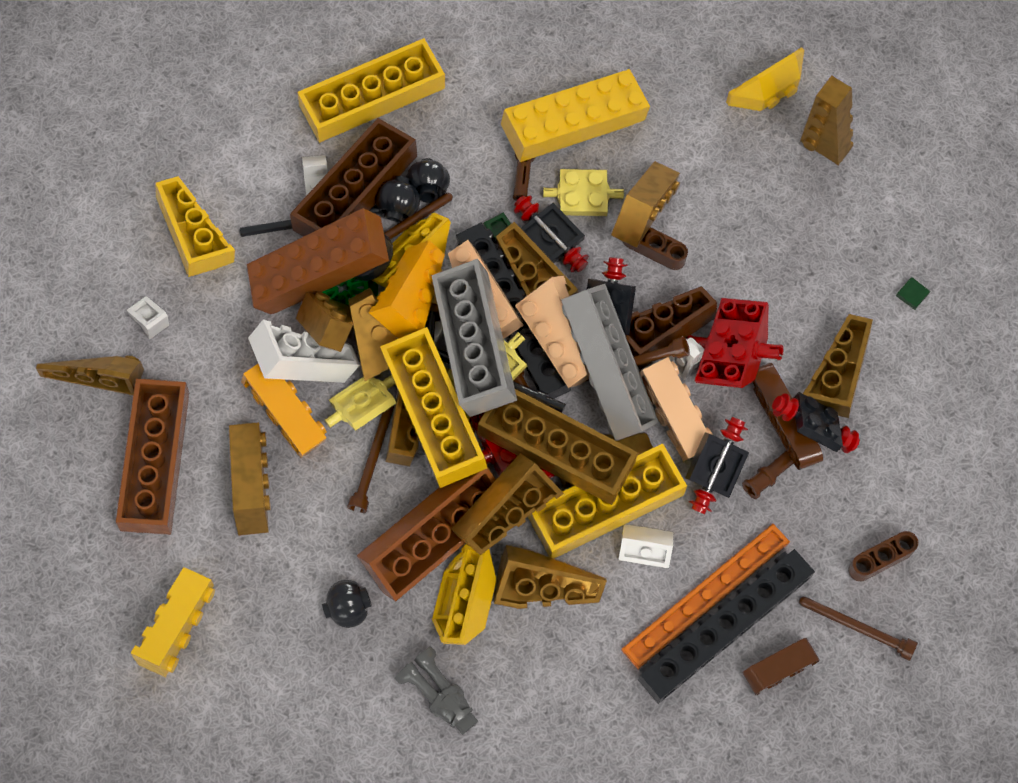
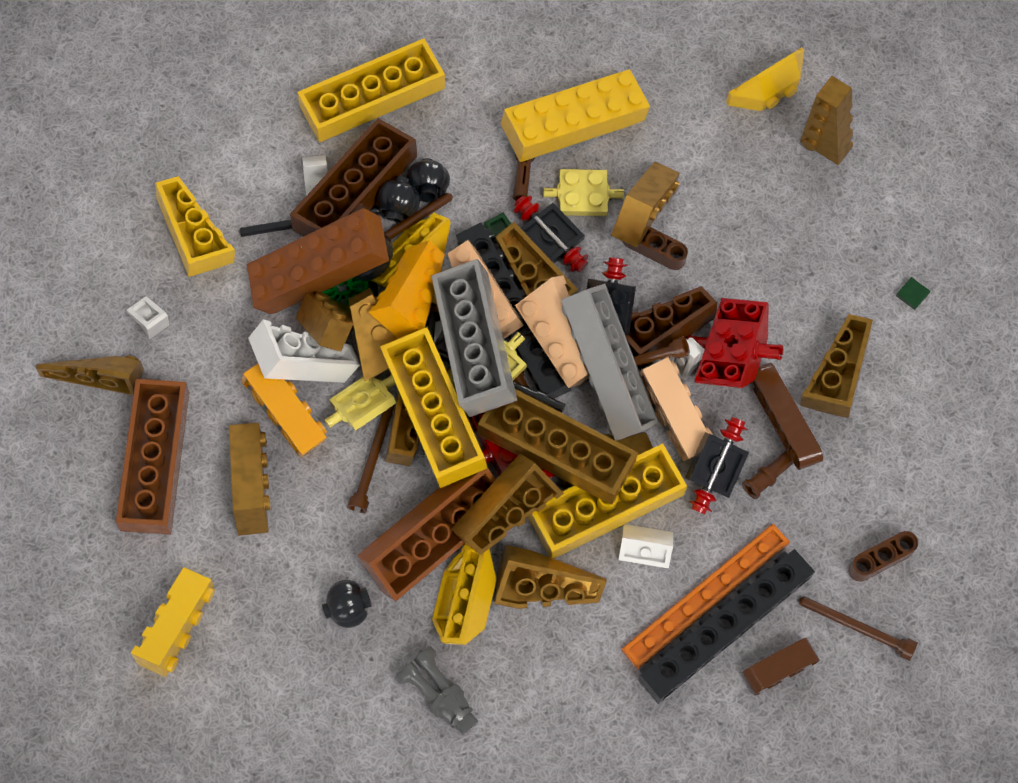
(816, 421): black plate -> none

